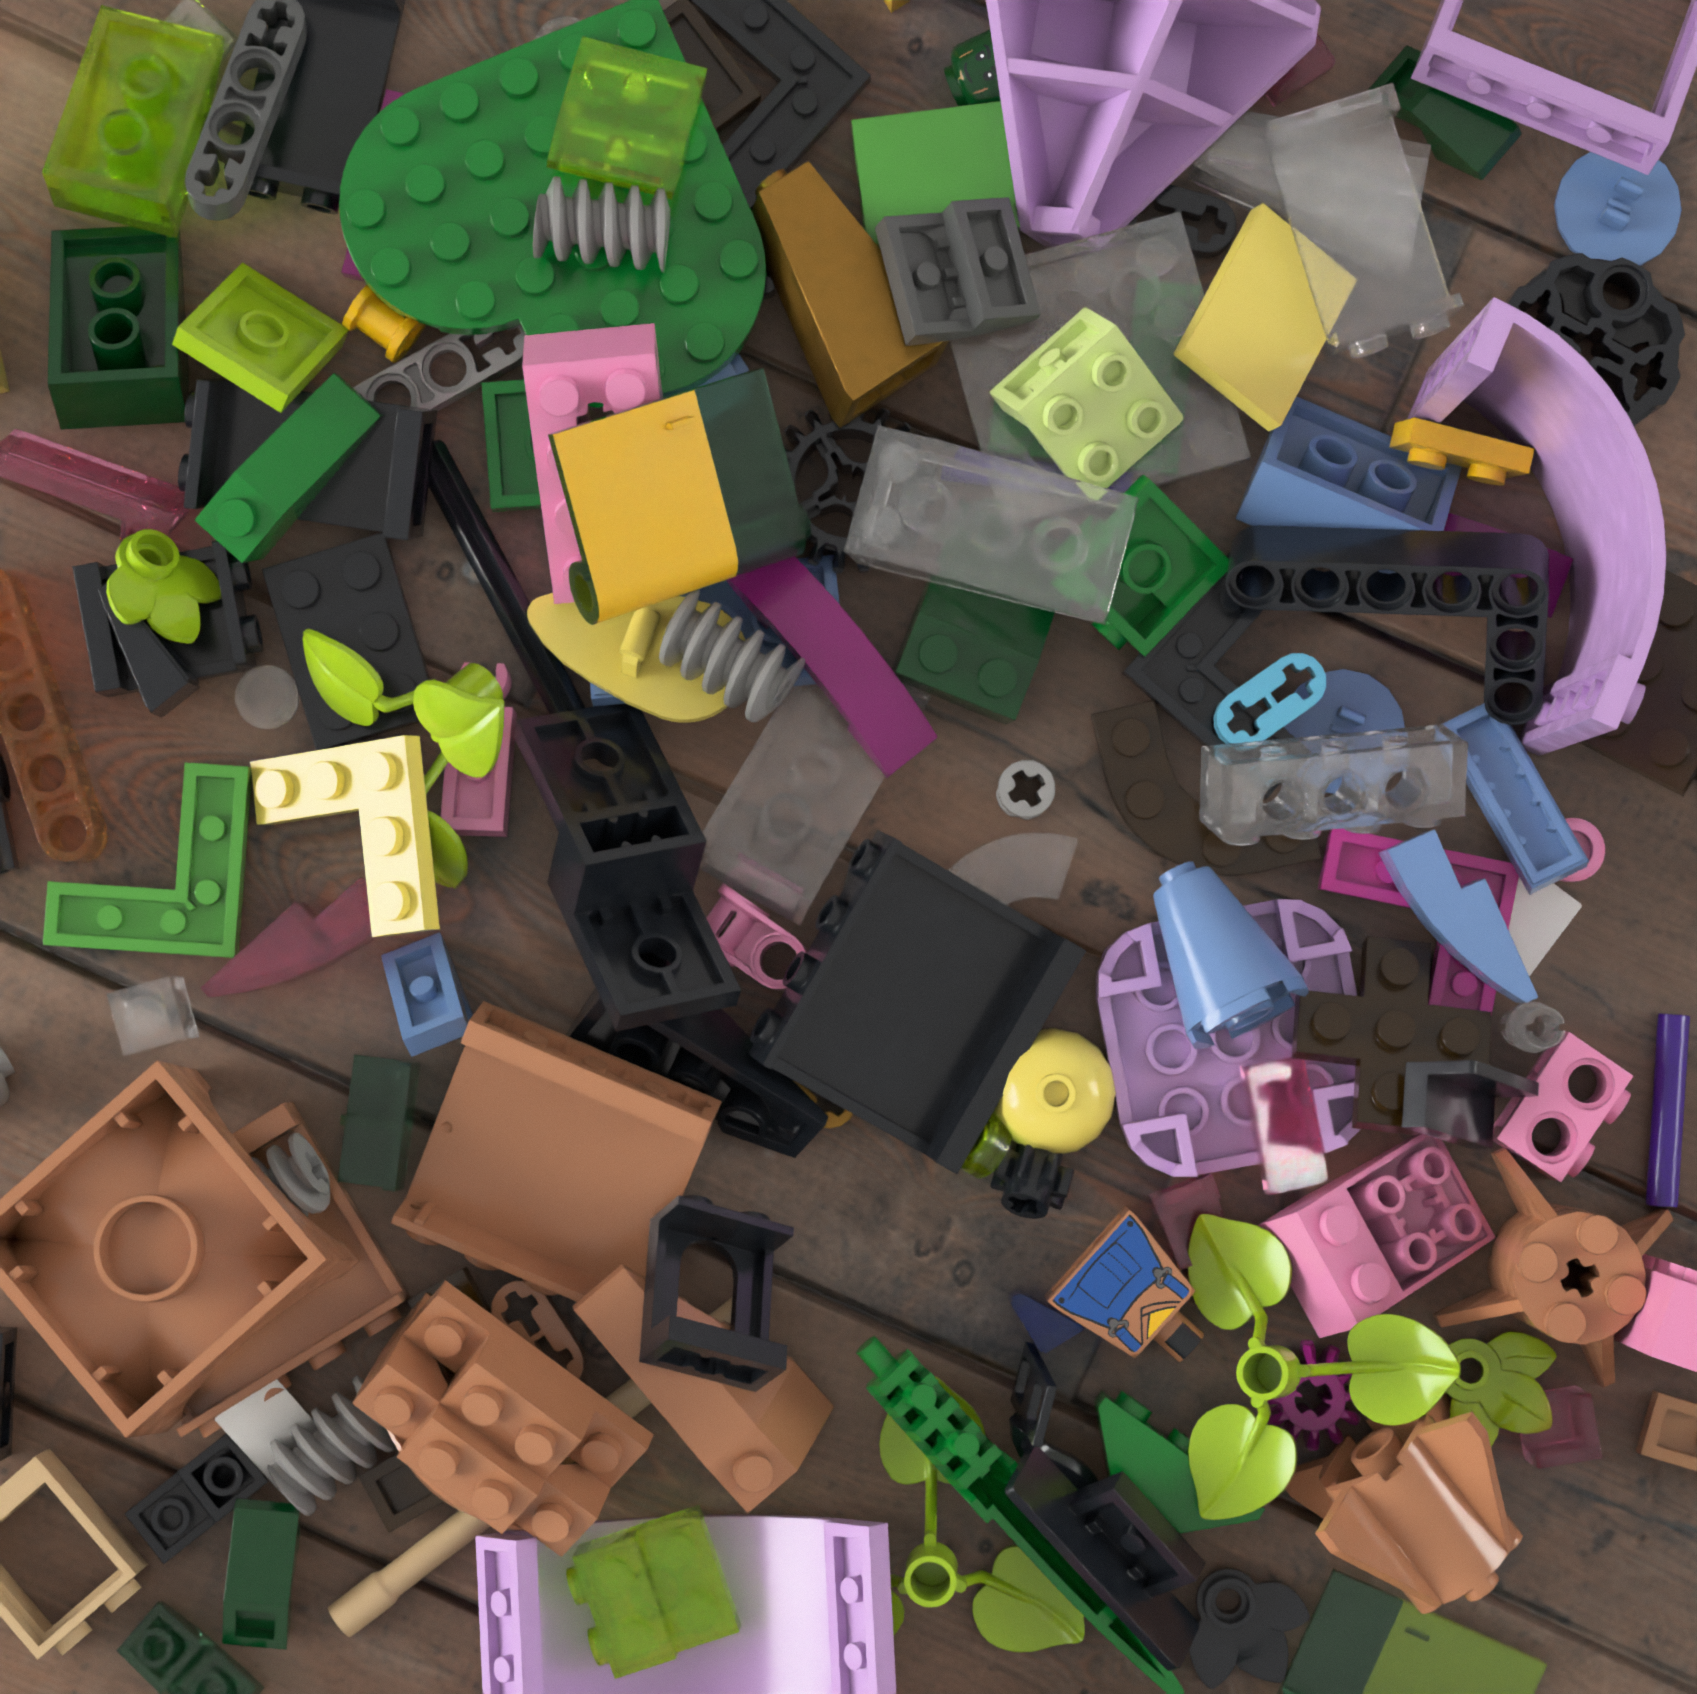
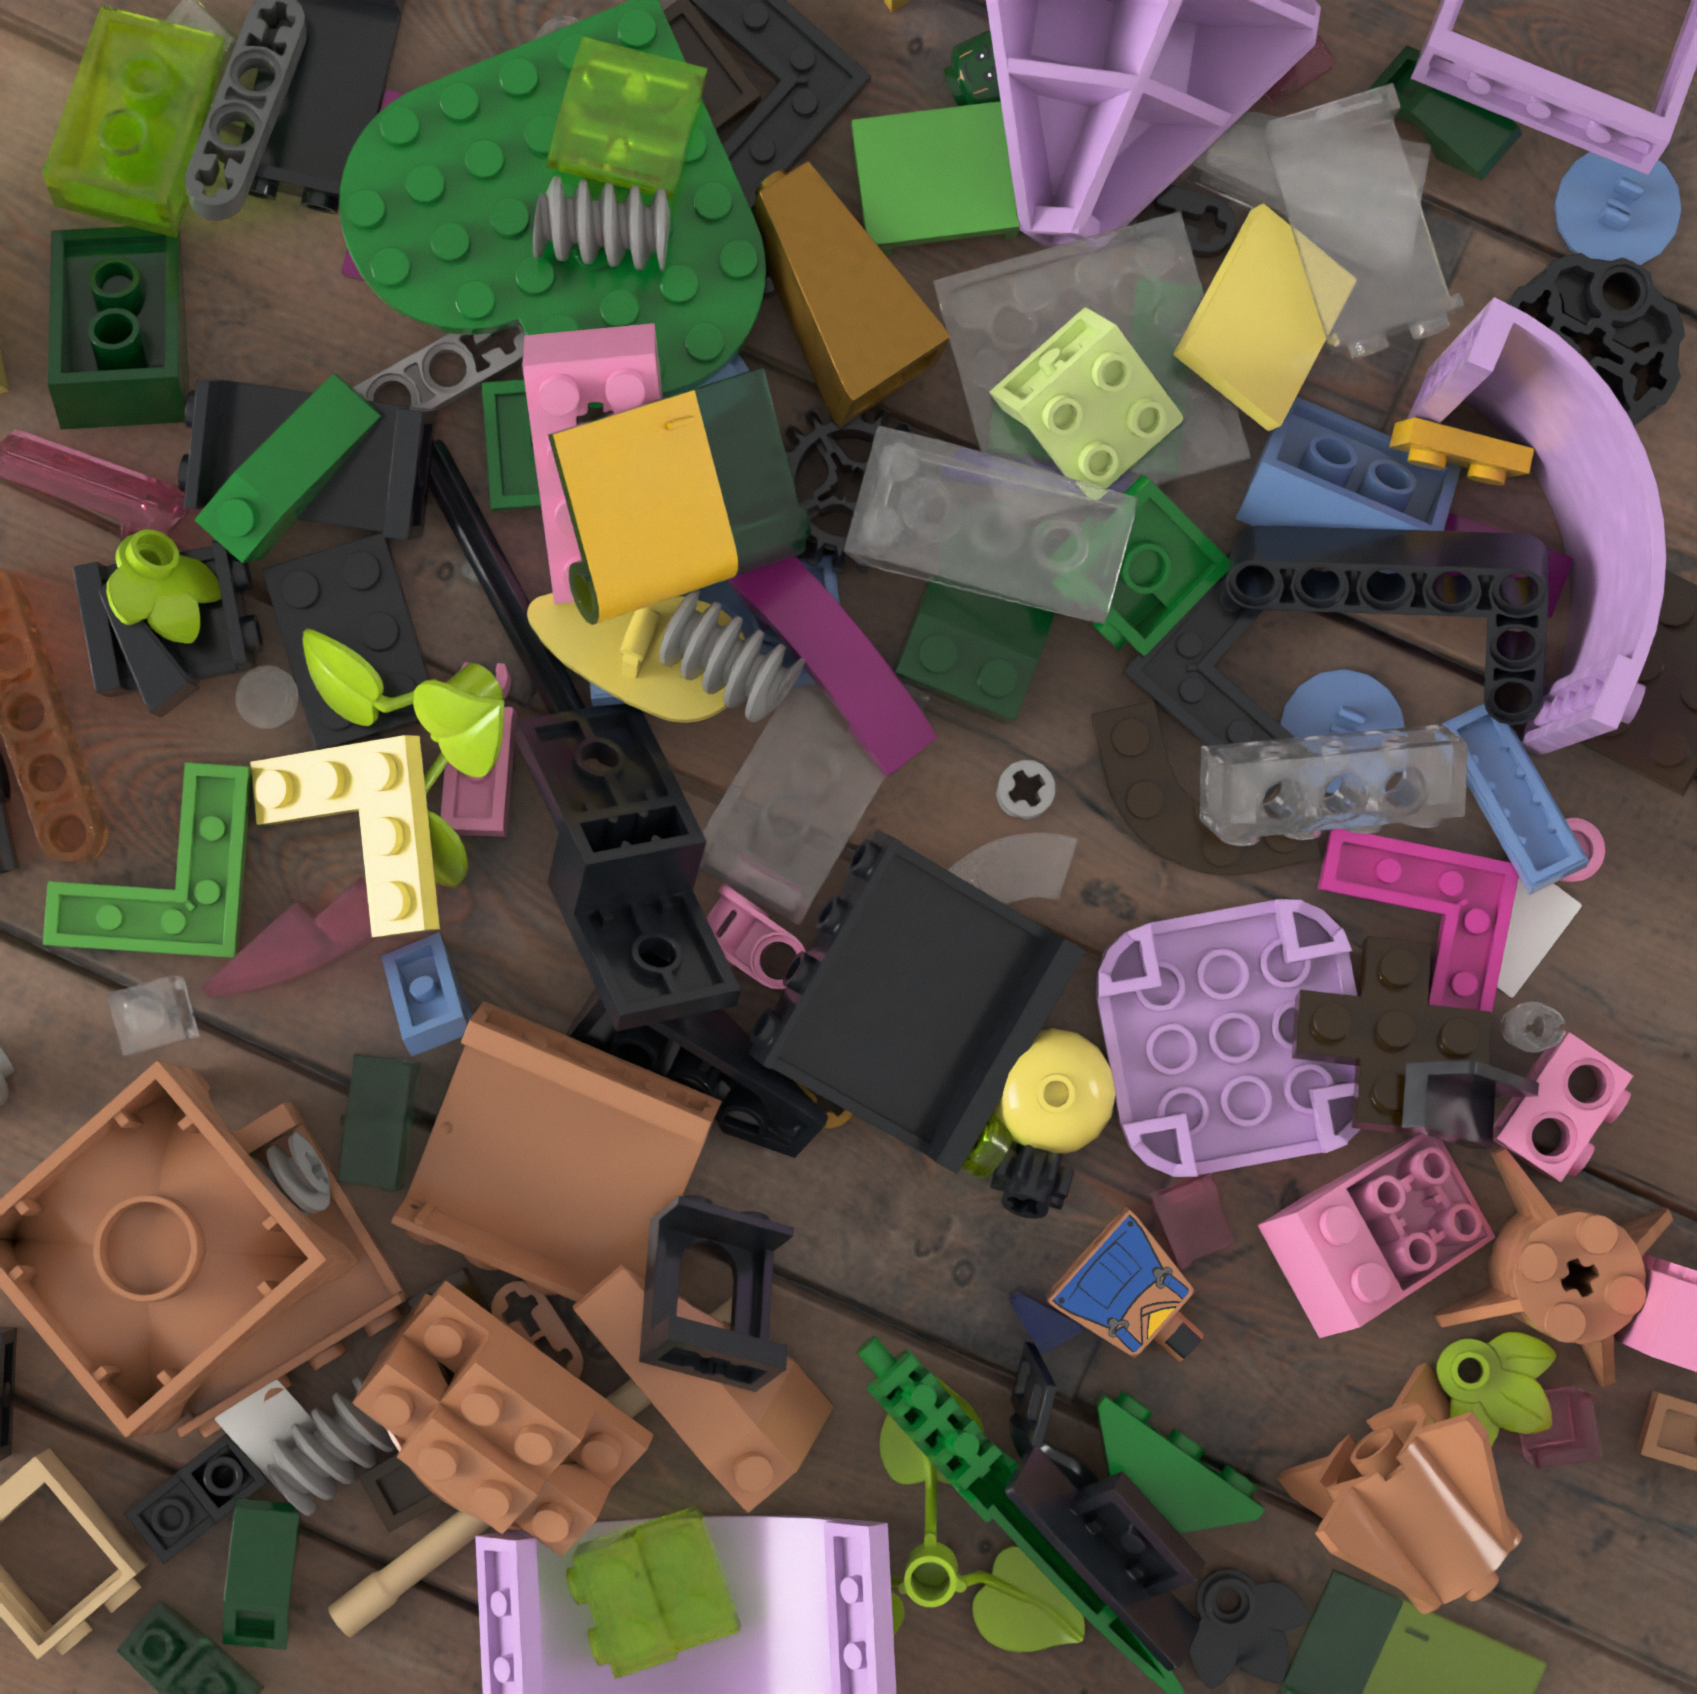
(260, 337): lime plate -> none
(382, 324): yellow bush -> none
(957, 271): dark grey slope -> none
(1220, 957): medium blue cone -> none
(1239, 1458): lime plant -> none
(1260, 688): medium azure beam -> none
(1284, 1124): clear pink slope -> none
(1327, 1412): magenta gear -> none
(1458, 916): medium blue slope -> none
(1667, 1110): dark purple piece -> none

